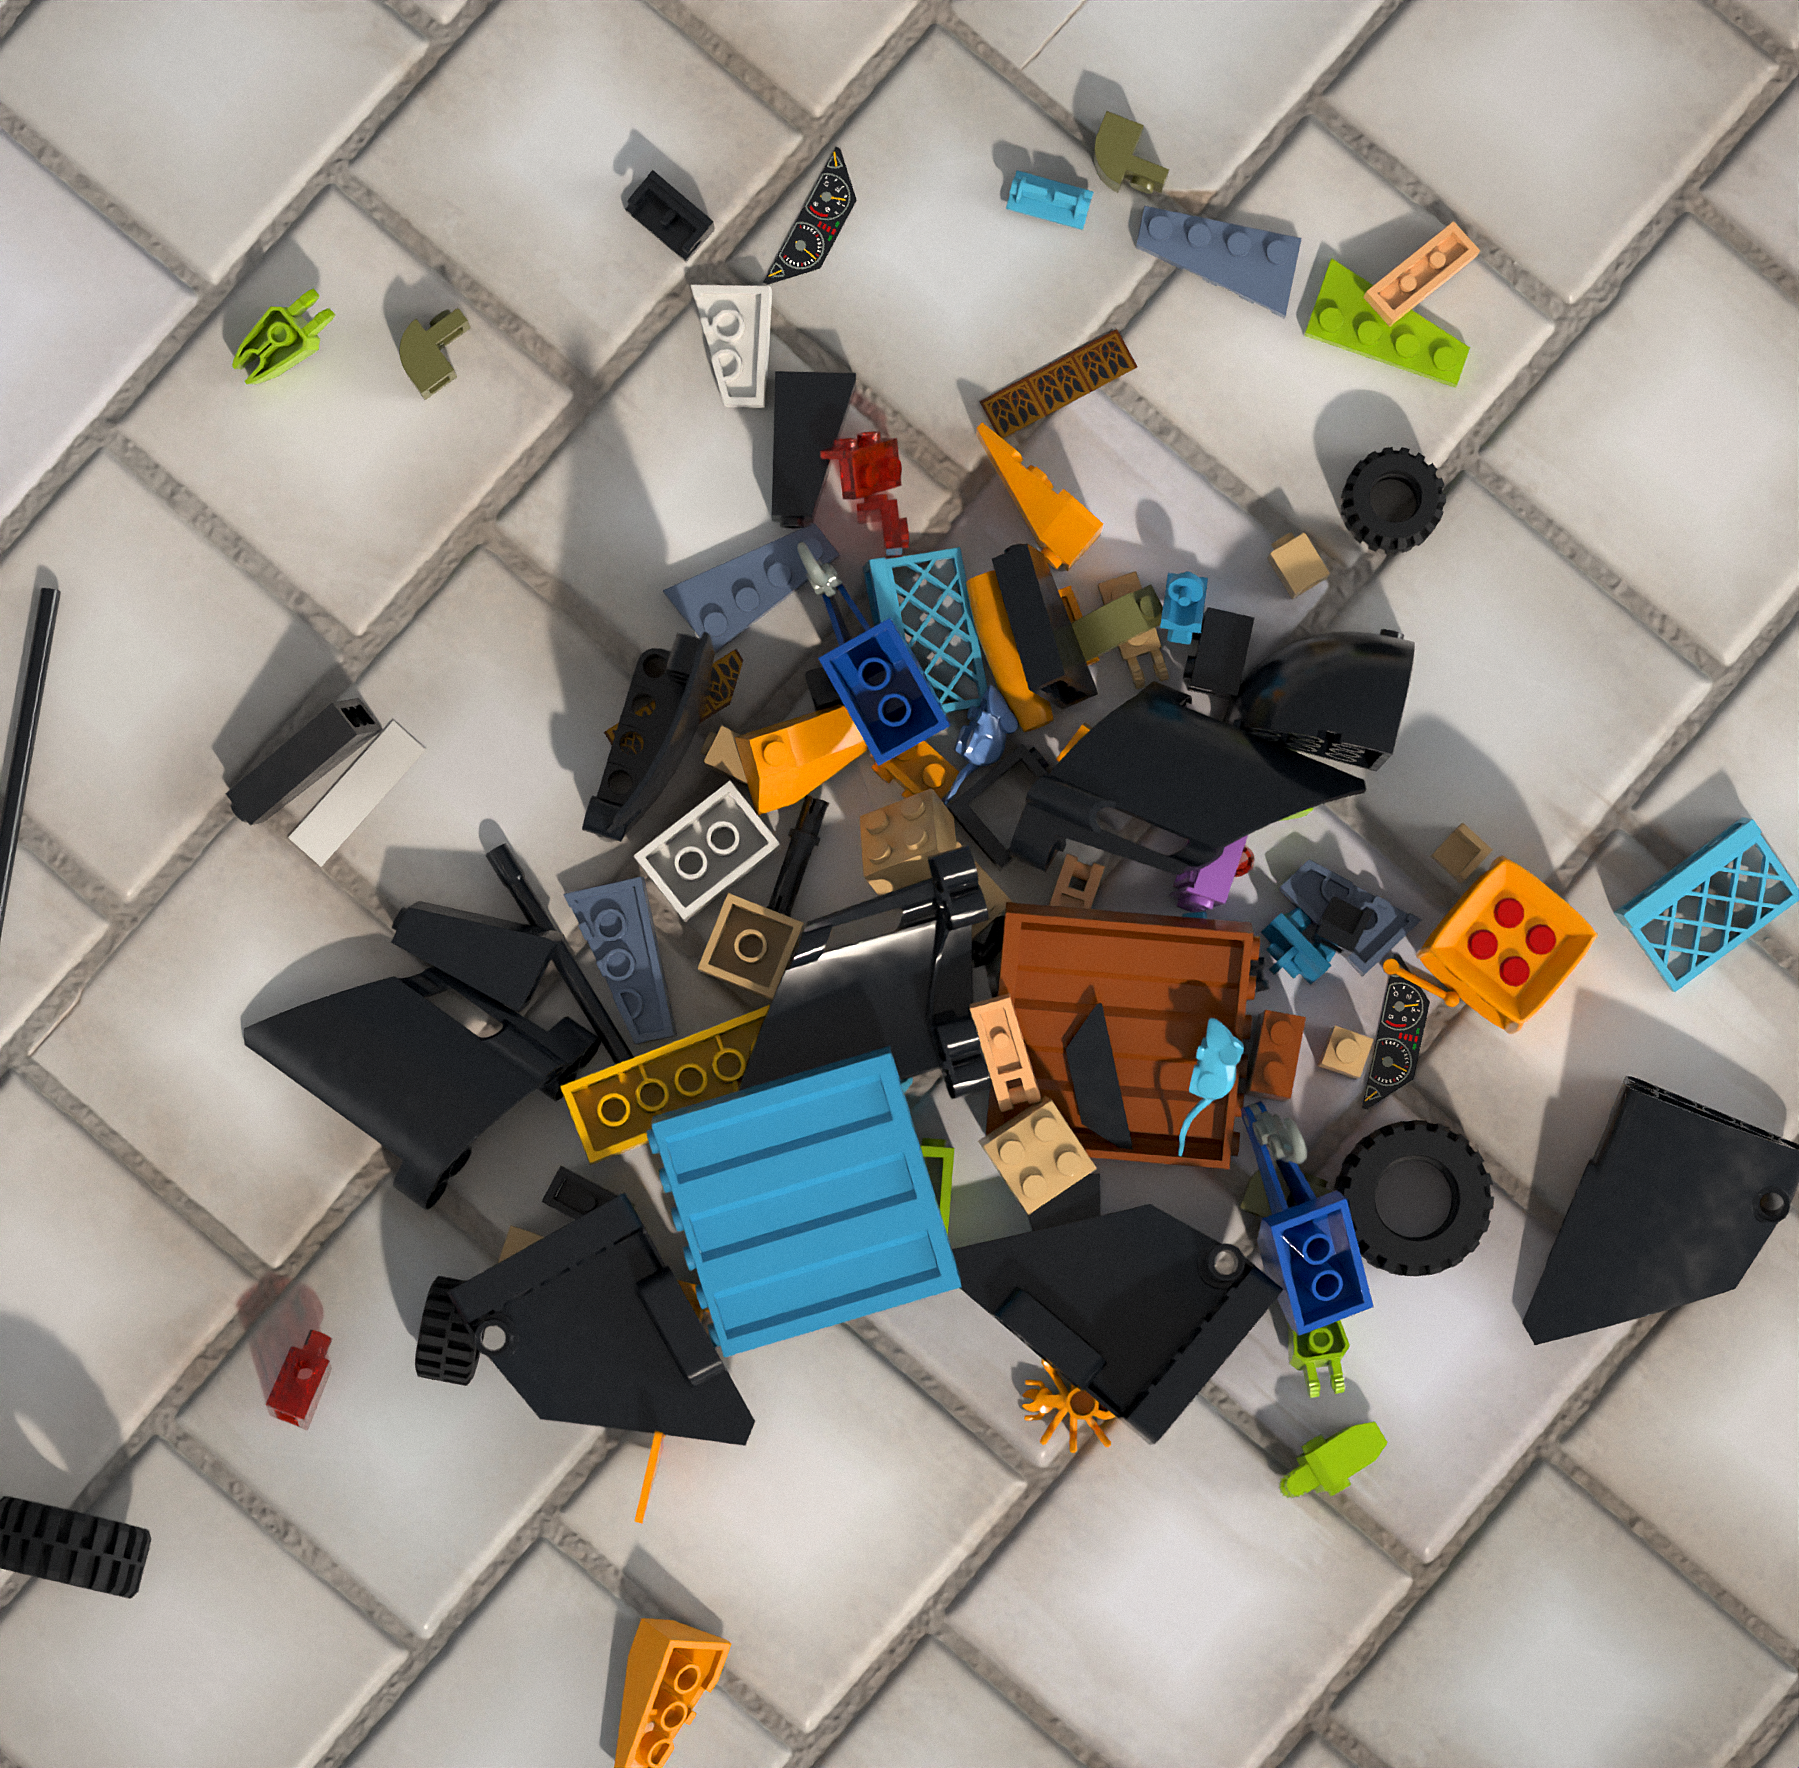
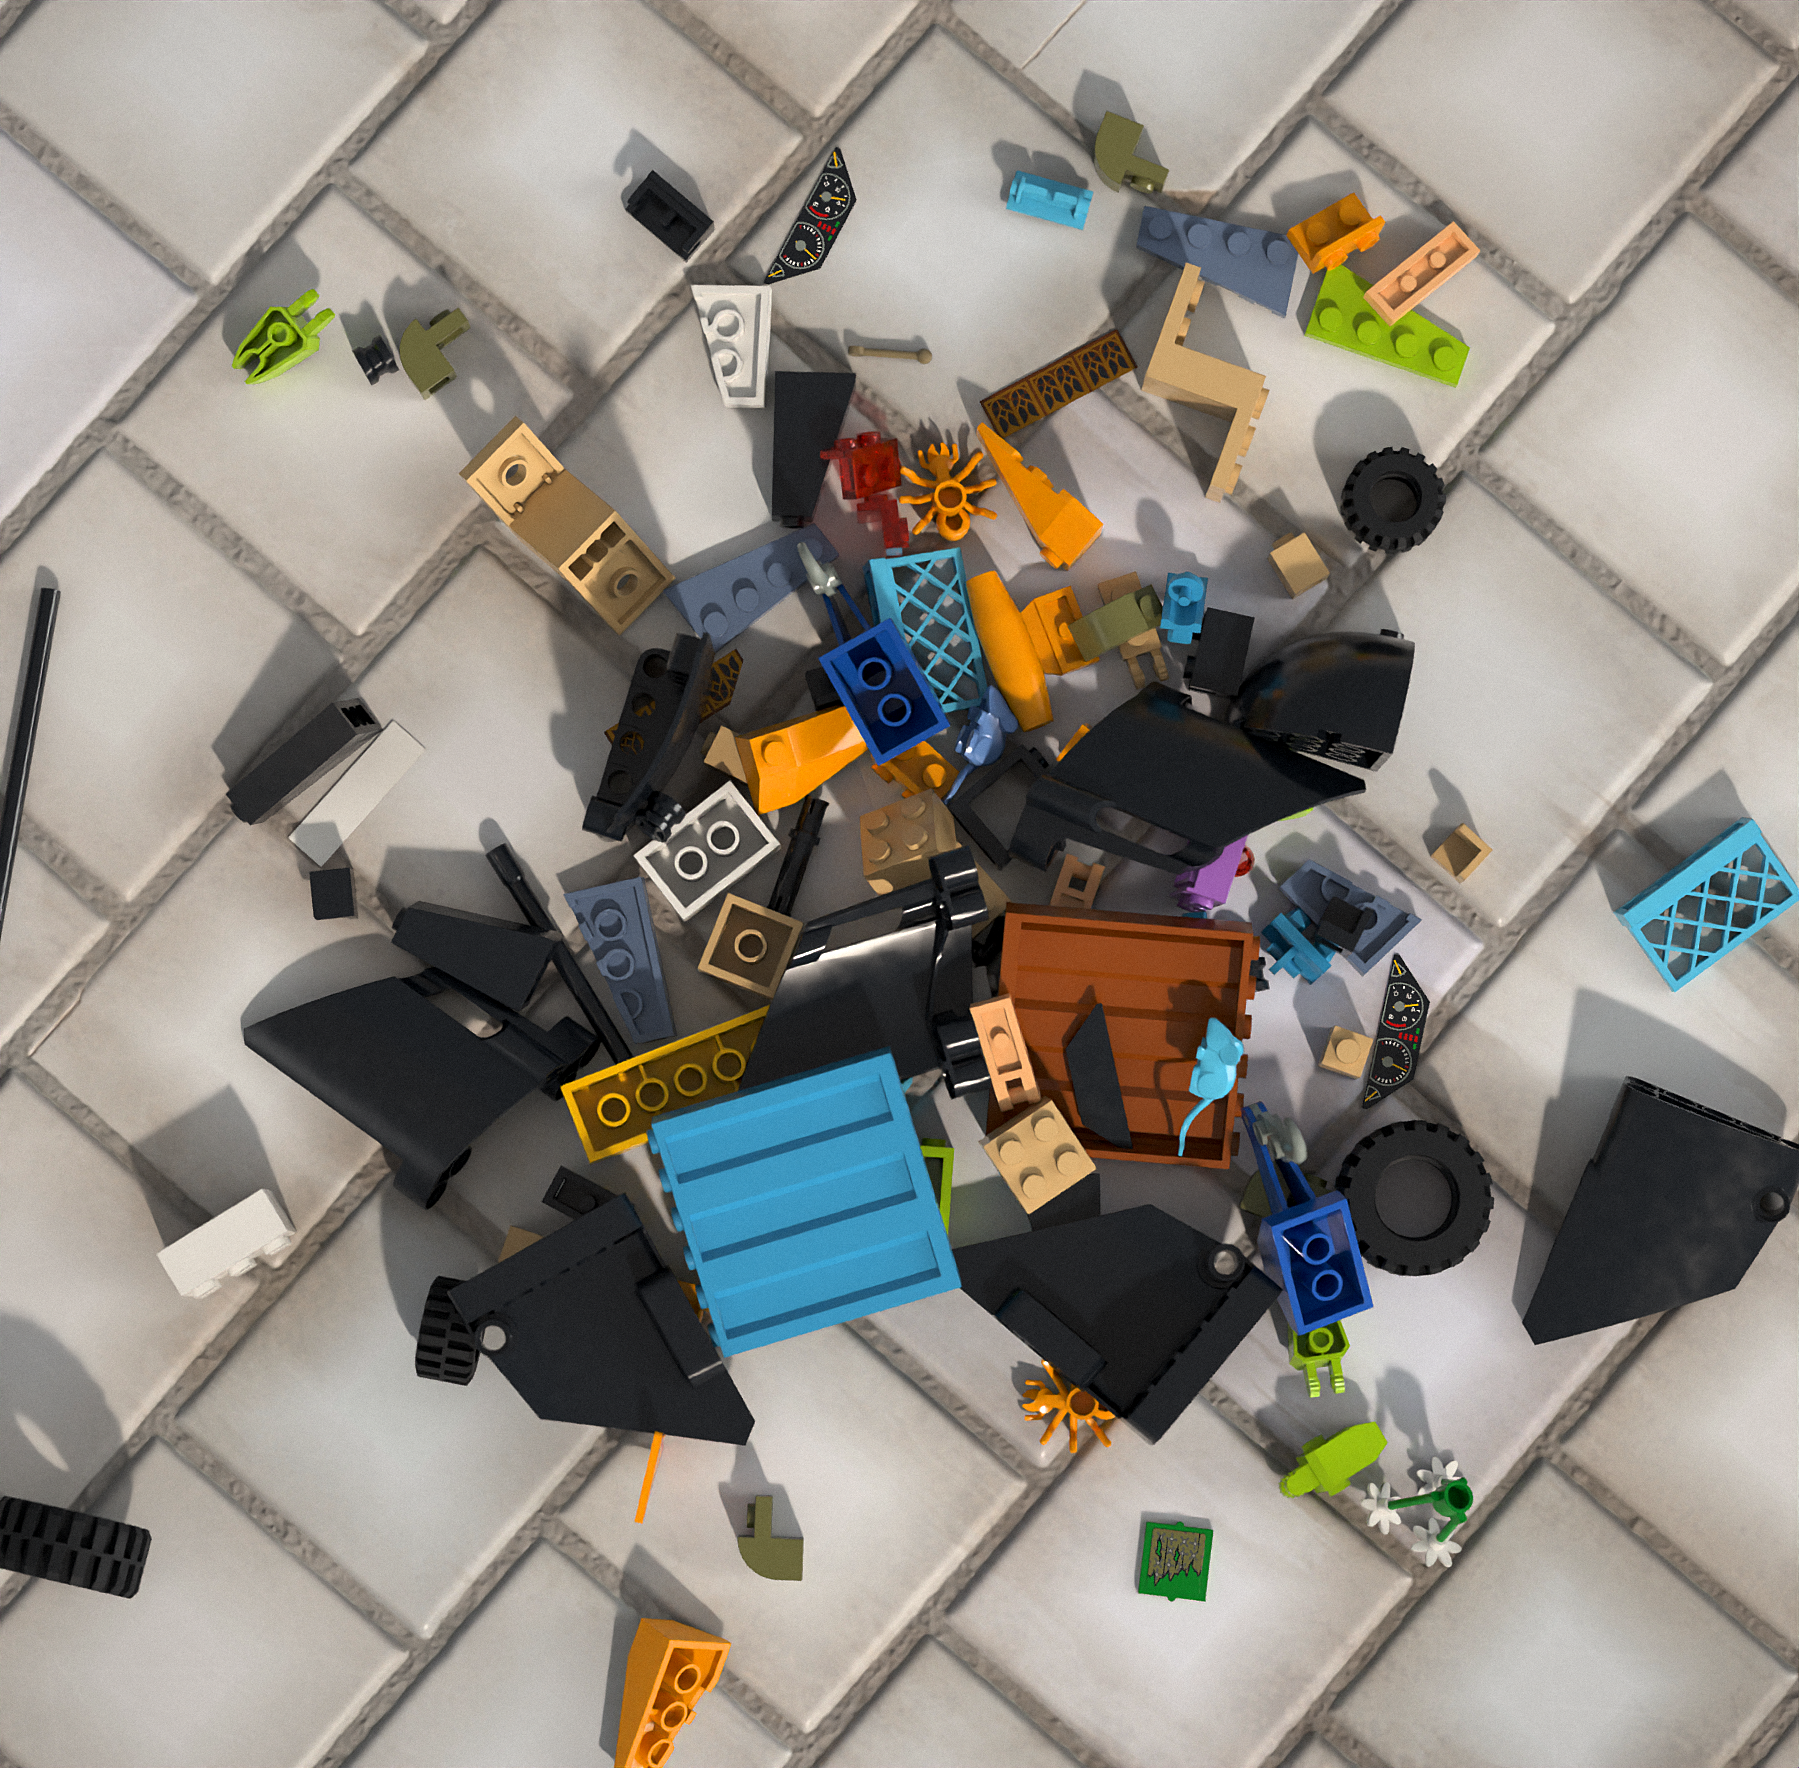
(227, 1244): none -> white brick
(295, 1398): clear red torso -> none
(333, 894): none -> black panel
(375, 360): none -> black wheel
(567, 525): none -> tan bracket
(659, 816): none -> black wheel
(769, 1555): none -> olive brick
(923, 356): none -> dark tan hinge
(949, 494): none -> light orange animal
(1042, 628): black slope -> none
(1175, 1561): none -> piece
(1205, 383): none -> tan bracket
(1274, 1055): dark orange brick -> none
(1334, 233): none -> light orange bracket
(1392, 967): light orange hinge -> none
(1449, 1498): none -> white plant
(1507, 945): light orange piece -> none

